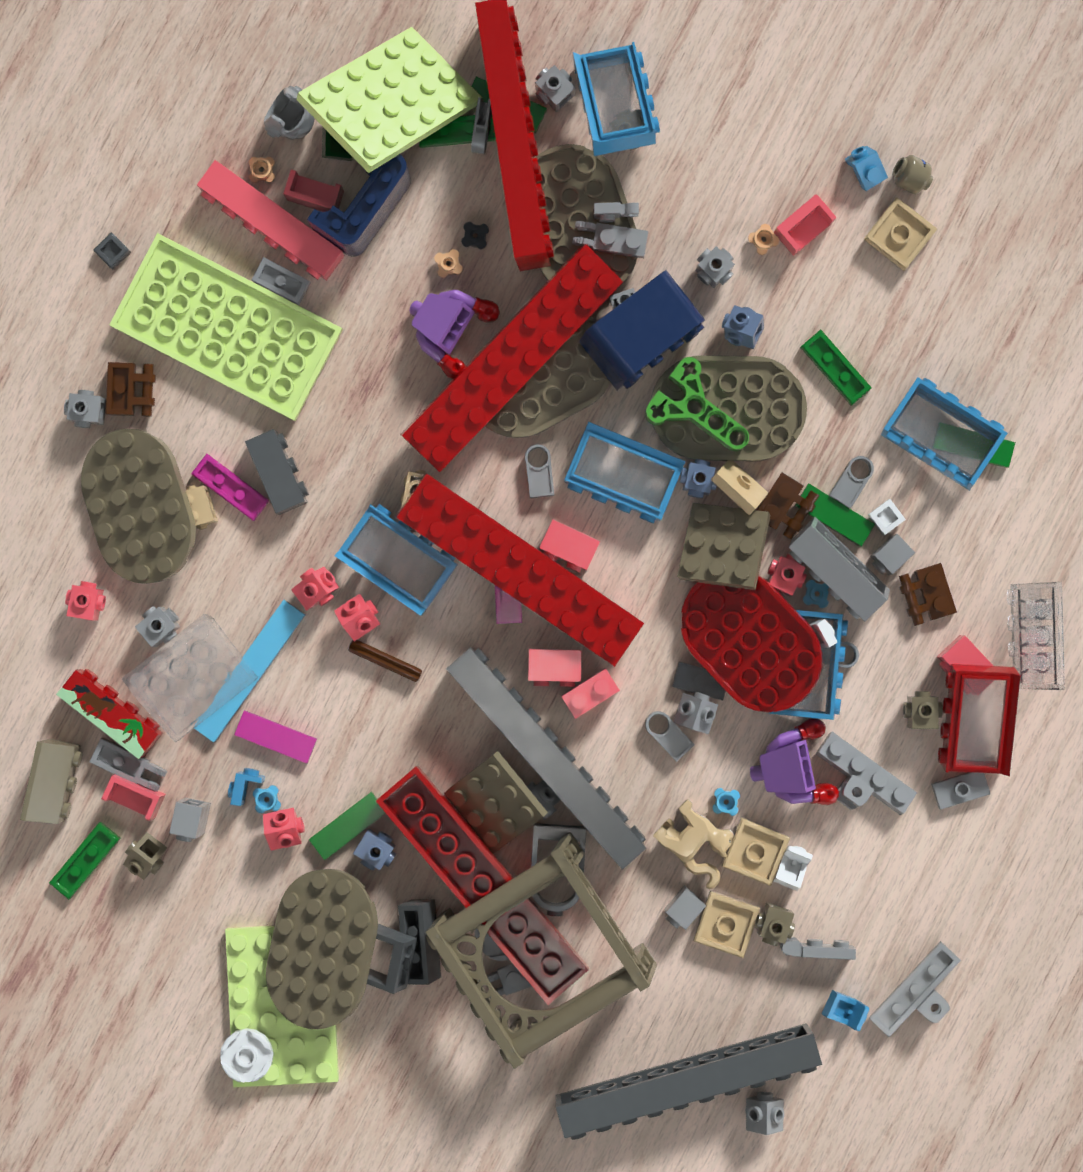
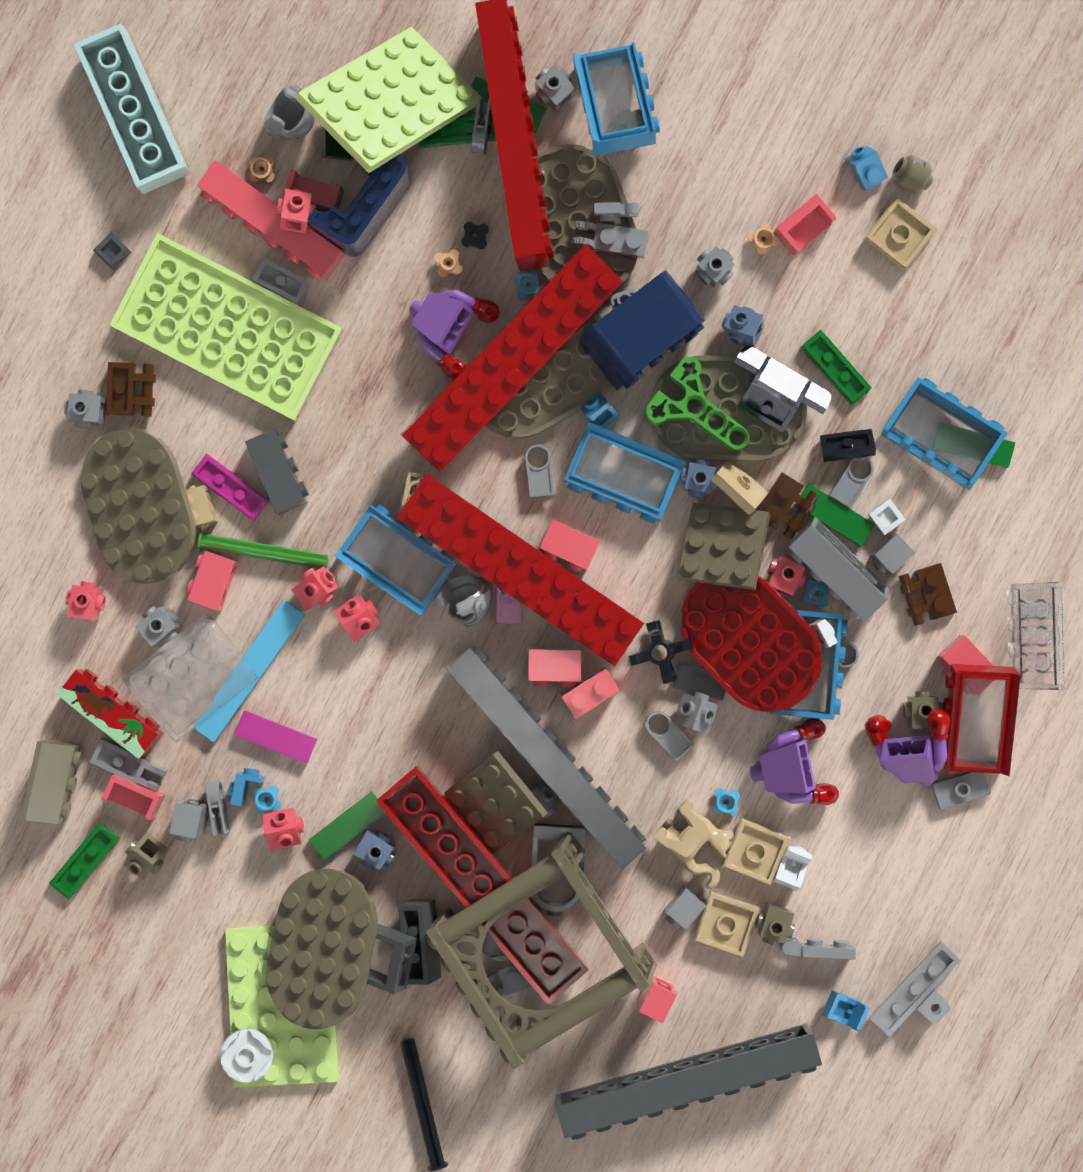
(131, 109): none -> light aqua brick
(211, 580): none -> coral brick
(217, 808): none -> light grey piece
(261, 551): none -> bright green axle
(295, 210): none -> coral brick
(385, 660): reddish brown axle -> none
(423, 1105): none -> black axle
(467, 598): none -> light grey helmet
(521, 281): none -> medium azure plate
(599, 410): none -> dark azure bracket
(656, 633): none -> black pin
(657, 999): none -> coral panel
(764, 1113): light grey brick -> none
(777, 390): none -> plate
(847, 445): none -> black plate
(863, 777): light grey plate -> none
(911, 757): none -> medium lavender torso

